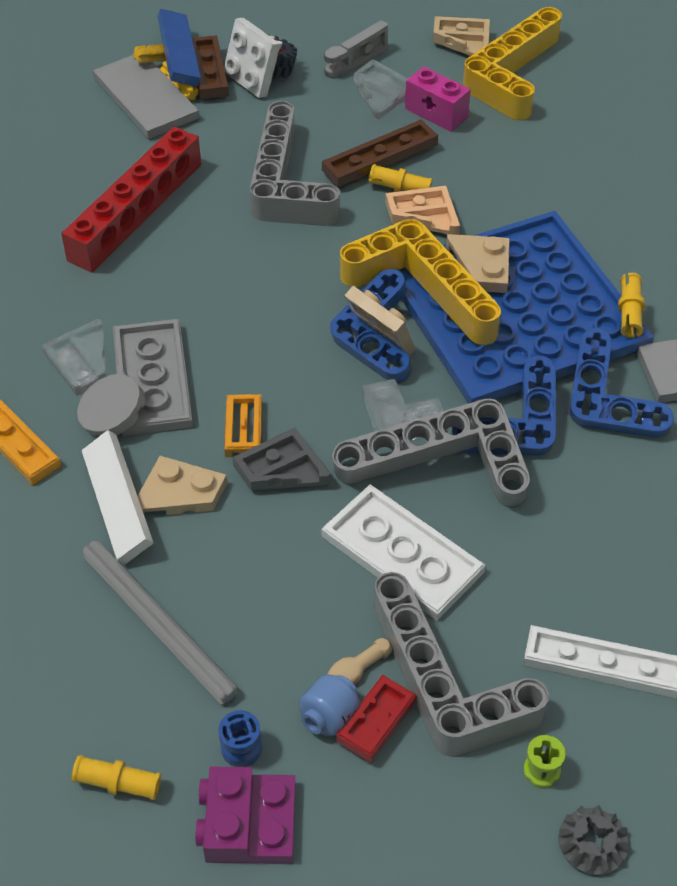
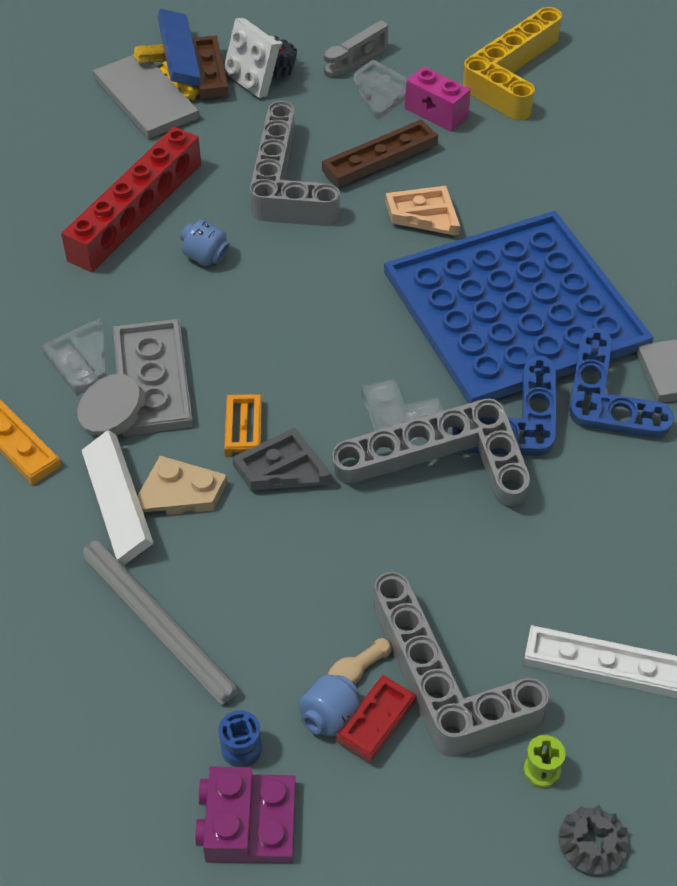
(116, 777): yellow pin -> none
(204, 242): none -> medium blue head
(365, 334): blue beam -> none
(386, 322): tan wing -> none
(392, 539): white tile -> none
(398, 180): yellow pin -> none
(433, 266): yellow beam -> none
(461, 34): tan wing -> none
(483, 259): tan wing -> none
(631, 305): yellow pin -> none

